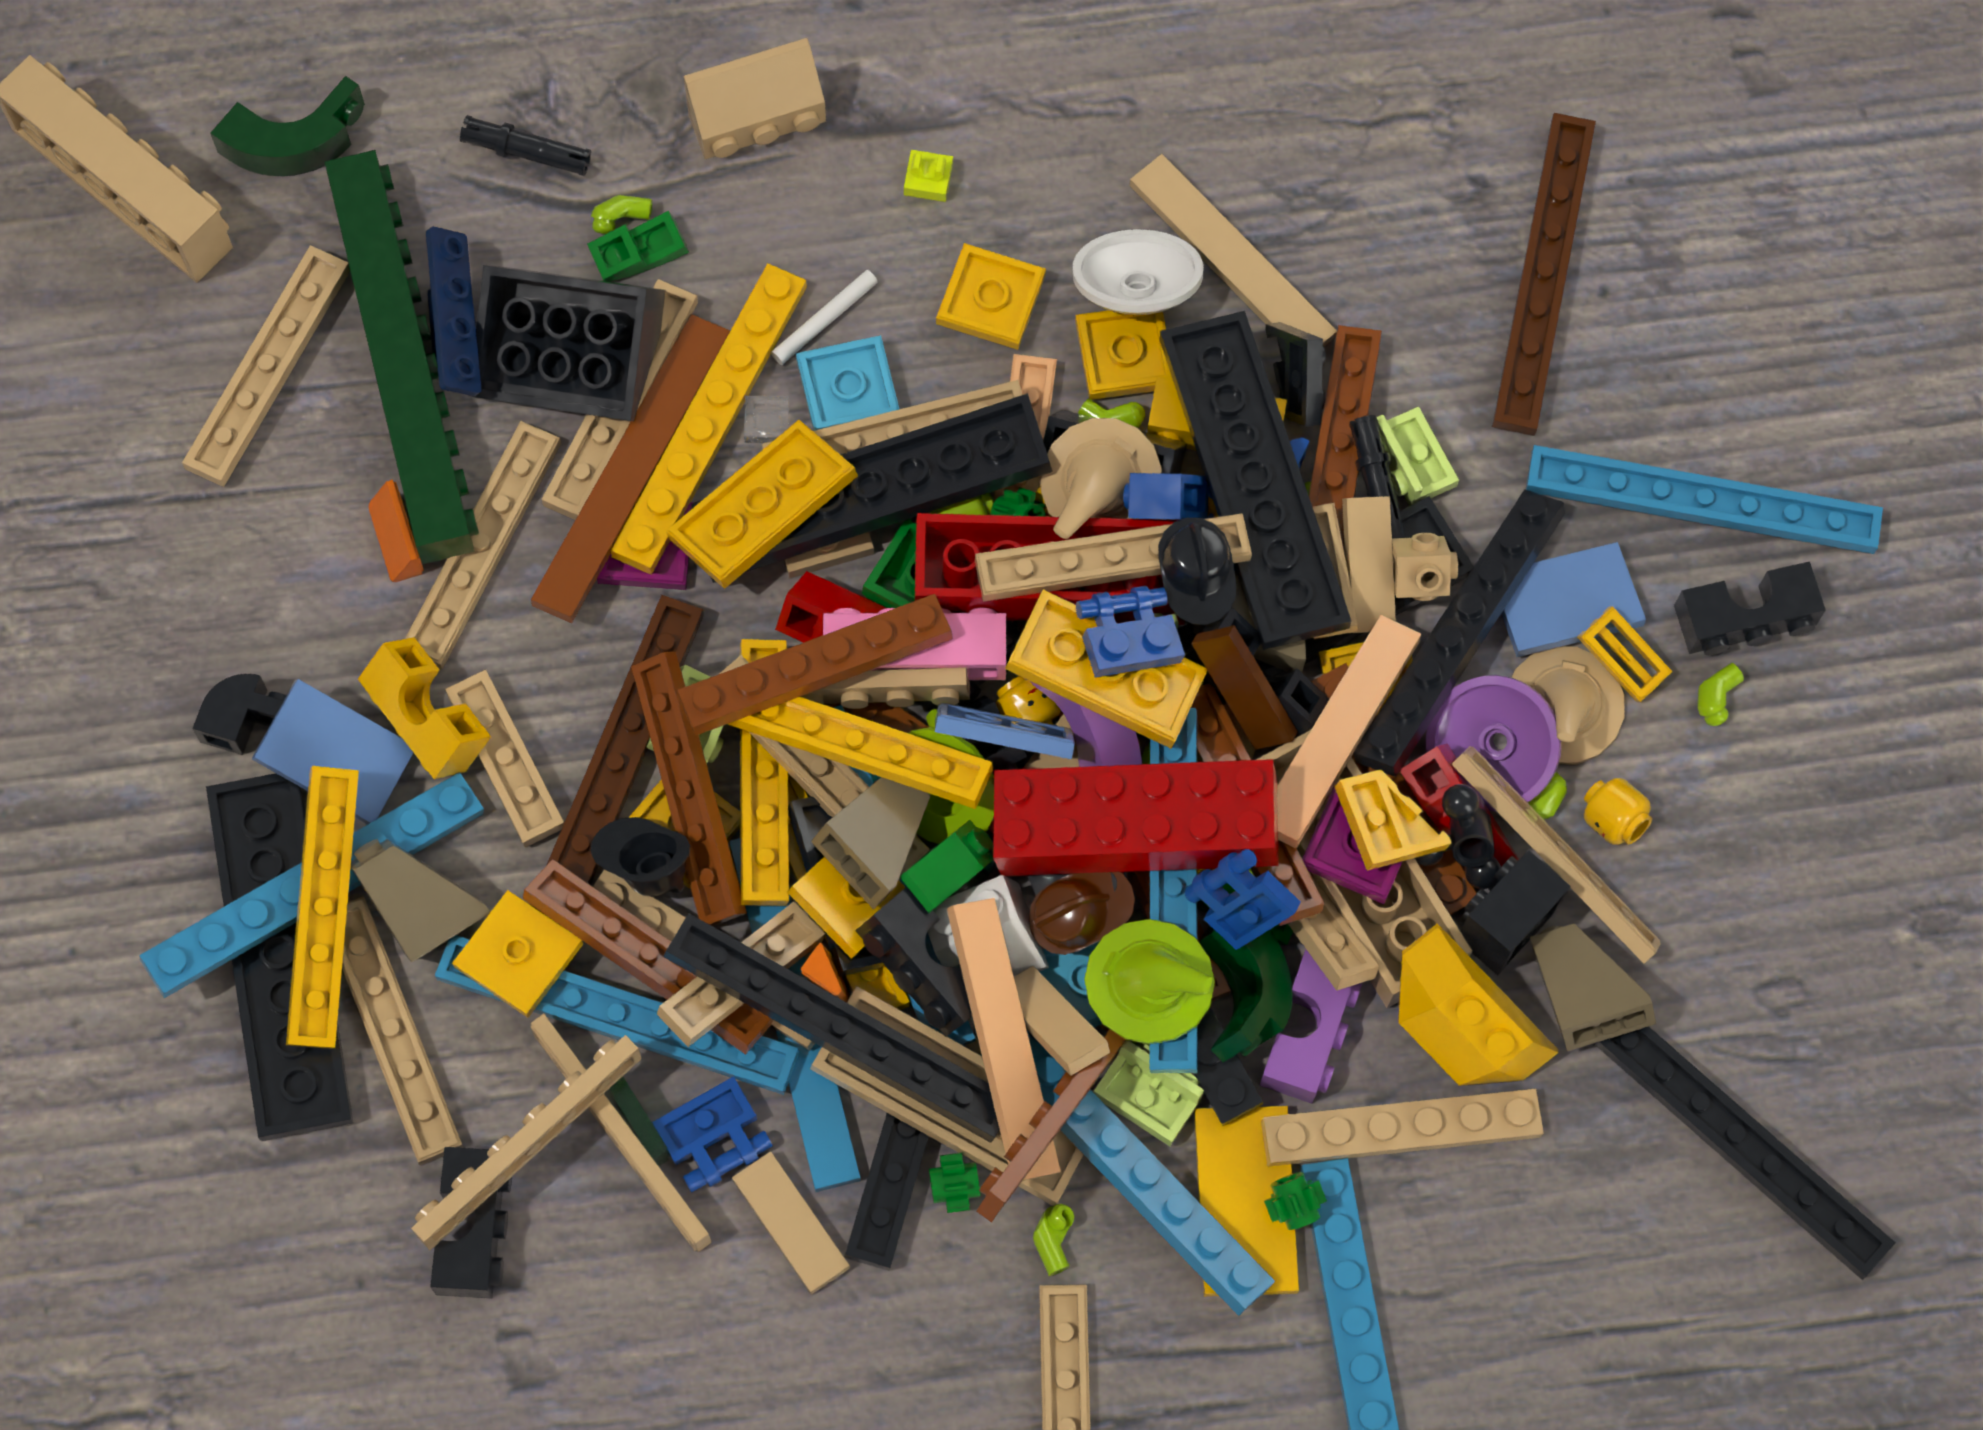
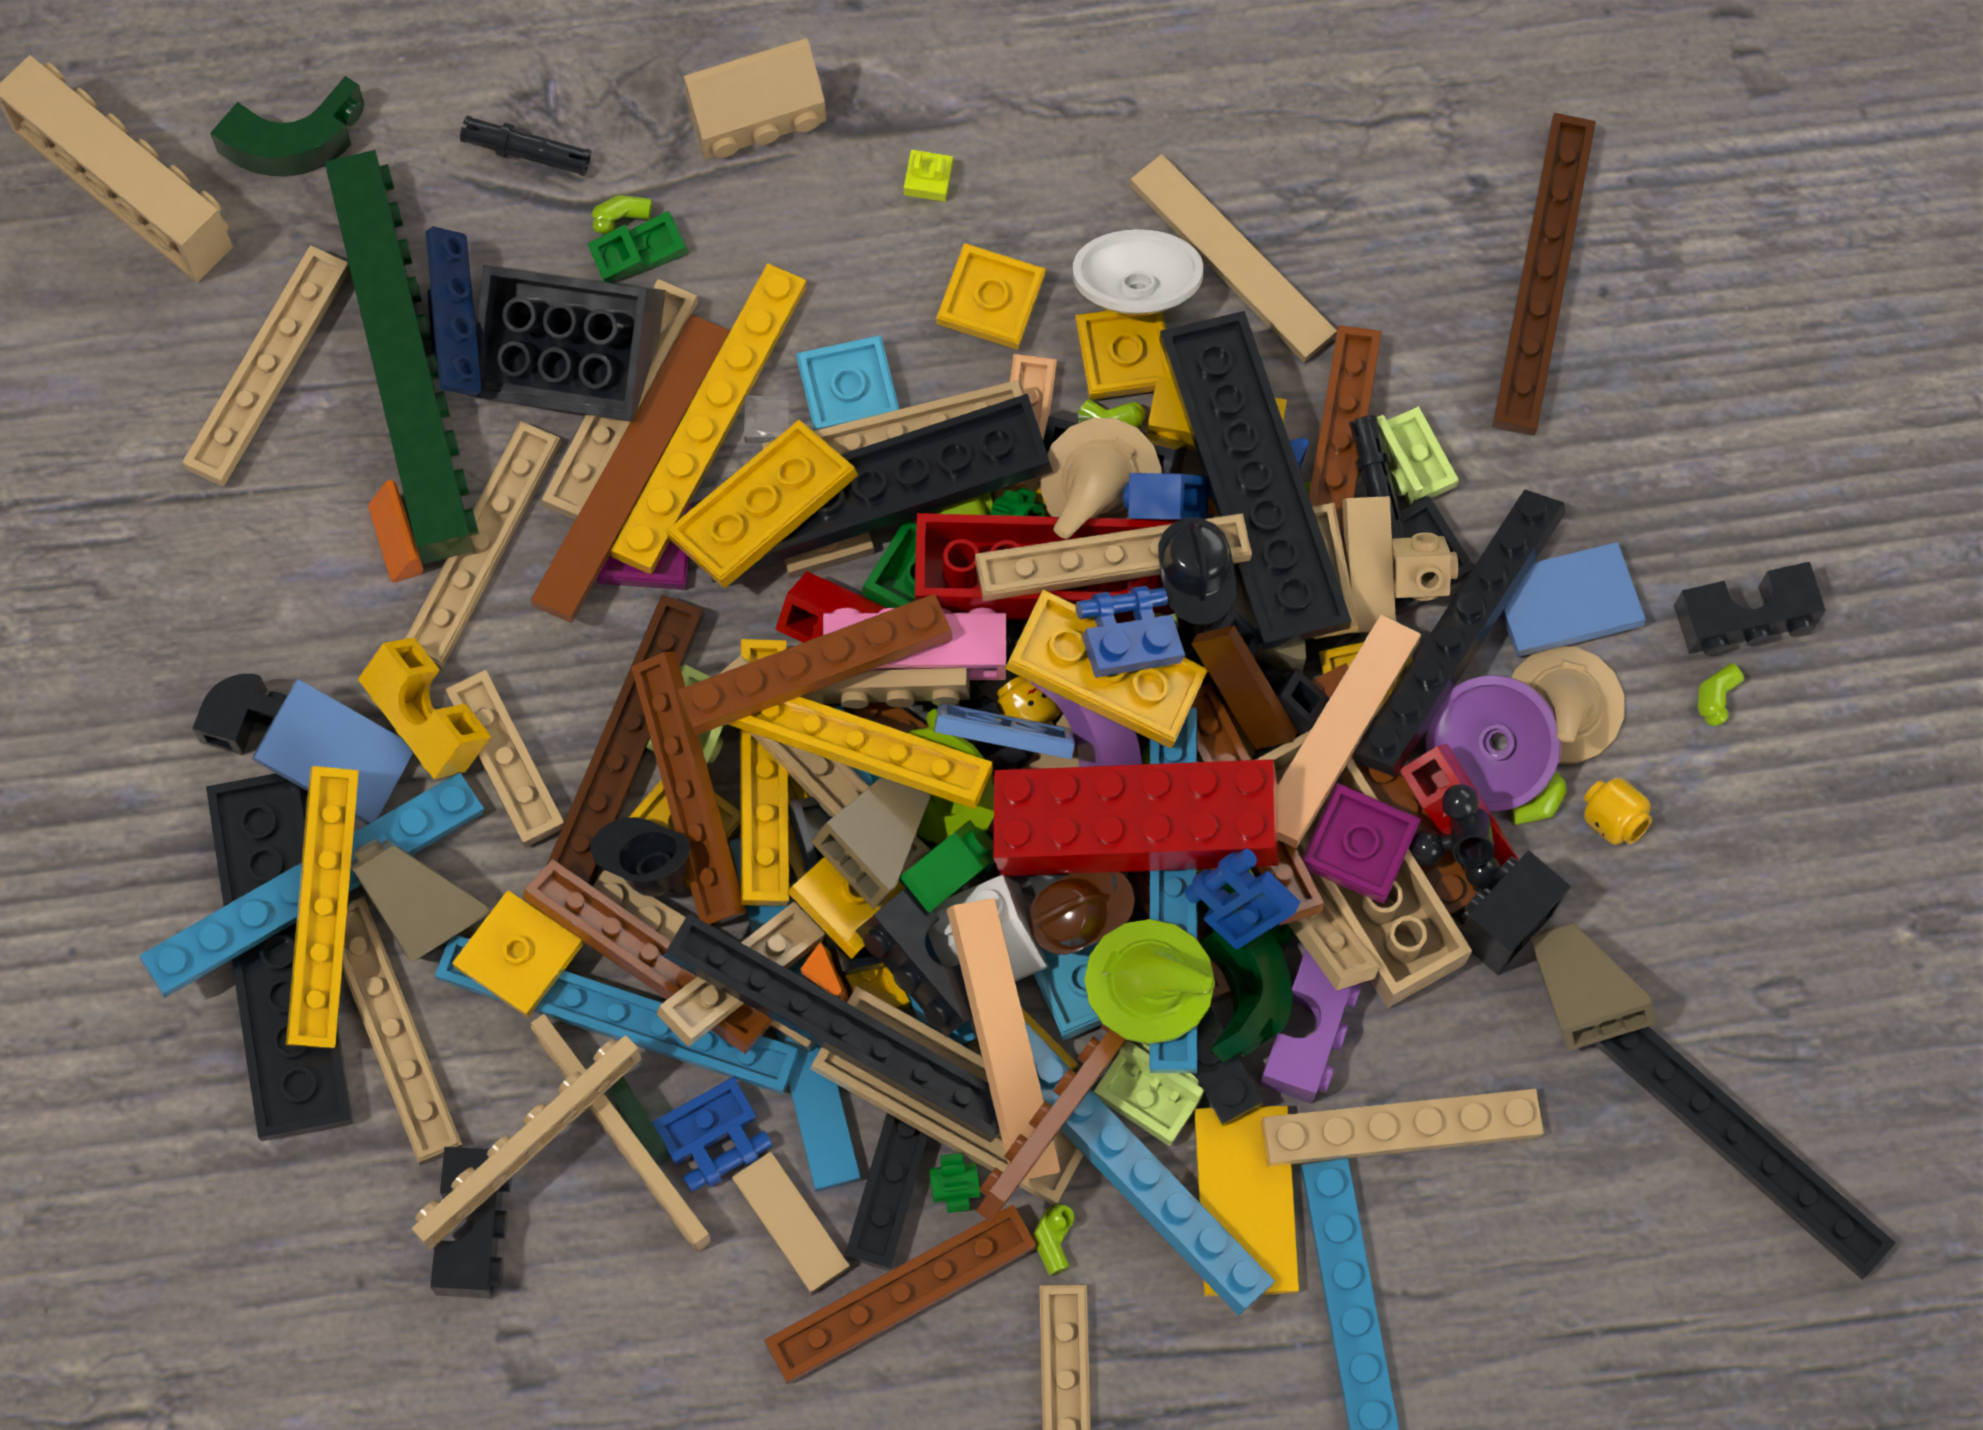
(824, 317): white bar -> none
(899, 1294): none -> dark orange plate
(1057, 1023): tan tile -> none
(1295, 1200): green gear -> none
(1299, 372): black wing -> none
(1386, 821): yellow wing -> none
(1465, 1016): yellow wedge -> none
(1557, 854): tan tile -> none
(1598, 627): yellow tile -> none
(1704, 499): dark azure plate -> none

